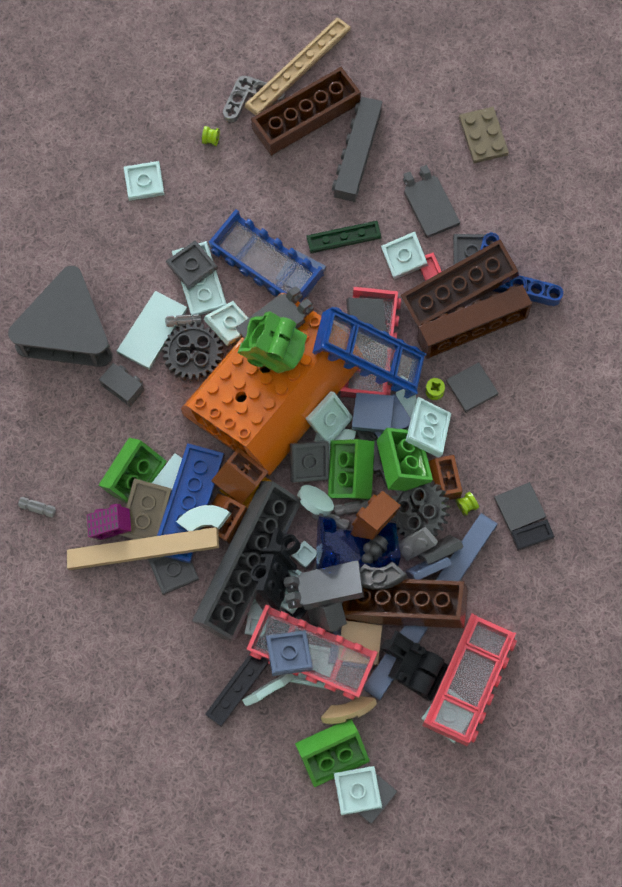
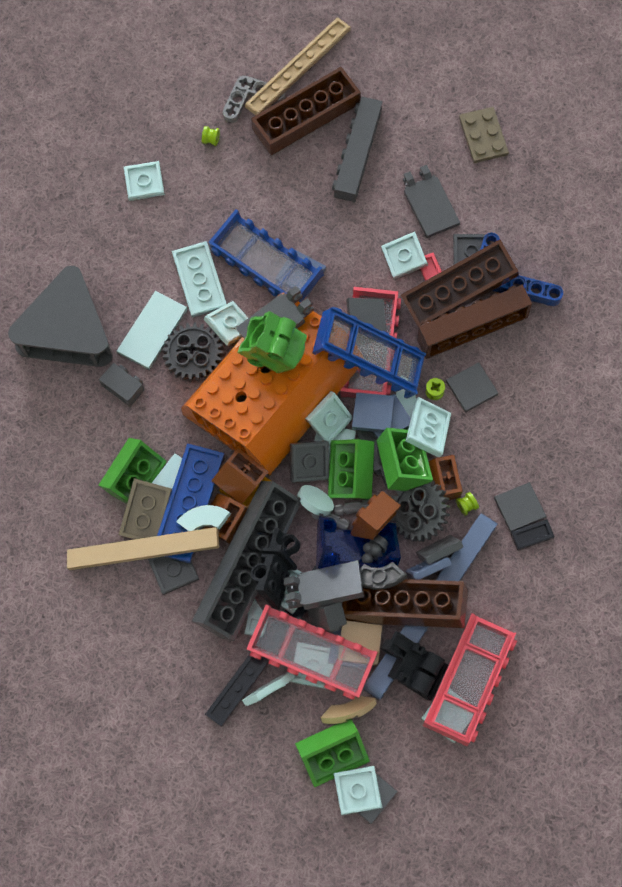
(37, 507): light grey axle -> none
(109, 522): magenta brick -> none
(182, 320): light grey axle -> none
(191, 265): dark grey tile -> none
(289, 653): sand blue tile -> none
(305, 555): light aqua plate -> none
(343, 237): dark green tile -> none
(417, 543): light grey plate -> none

